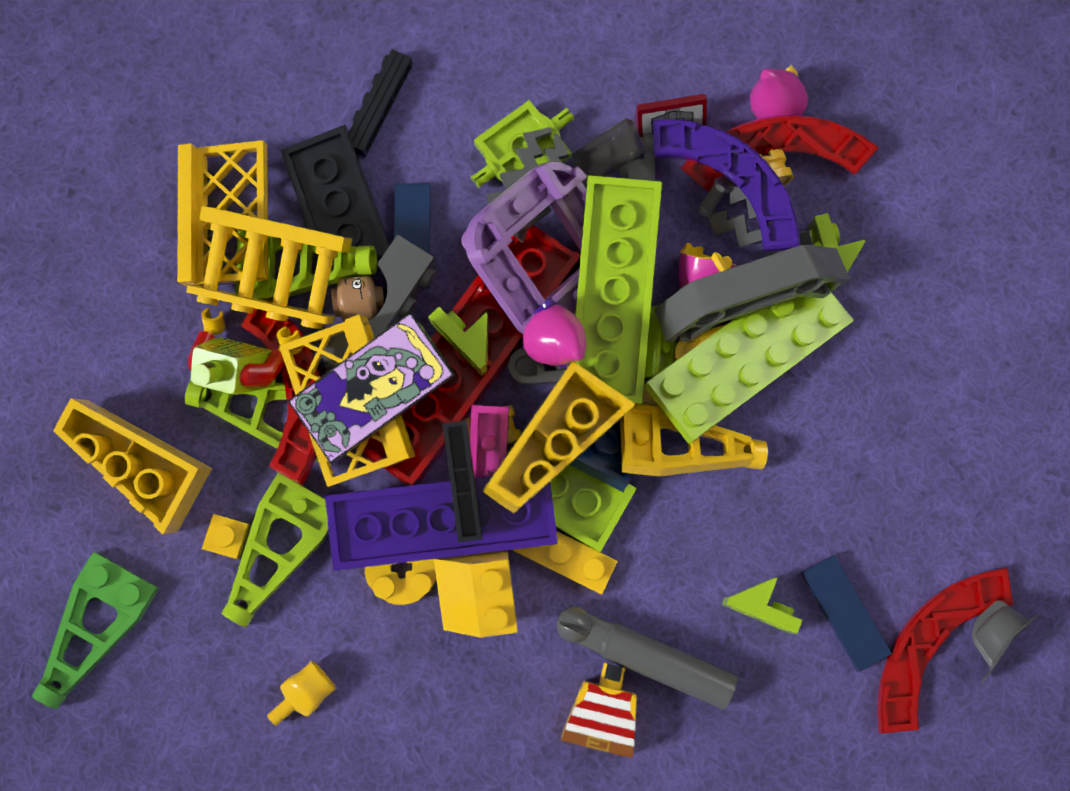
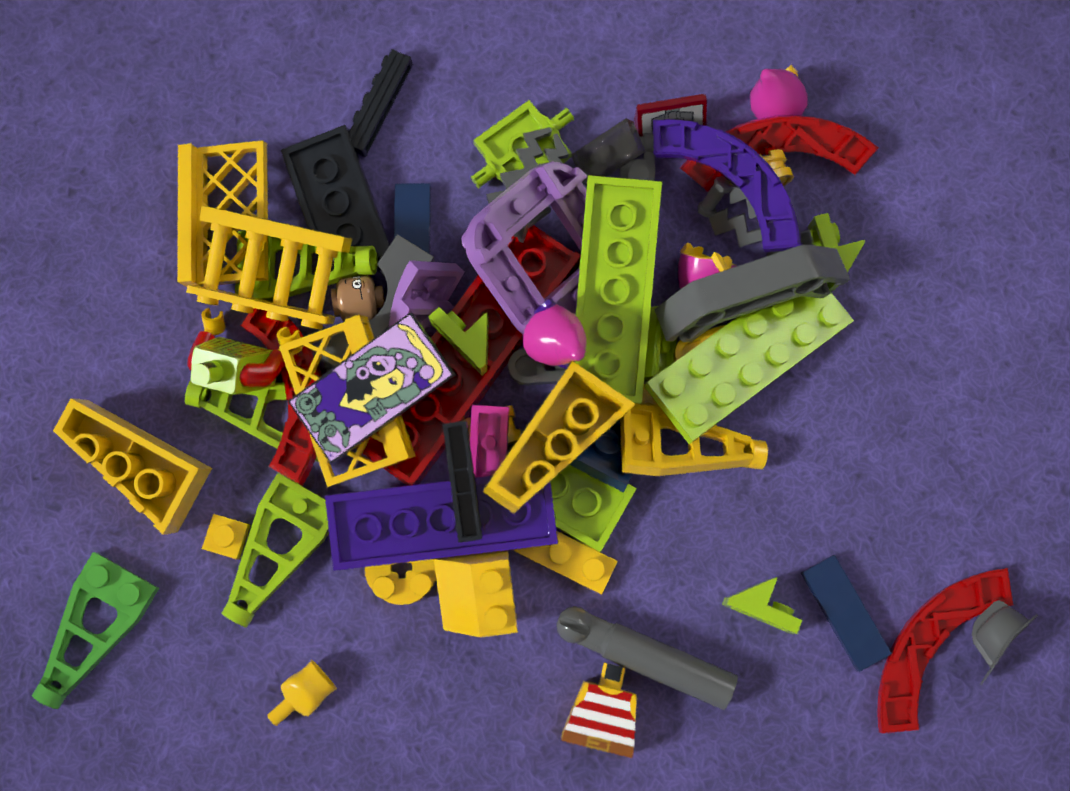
(424, 289): none -> medium lavender slope

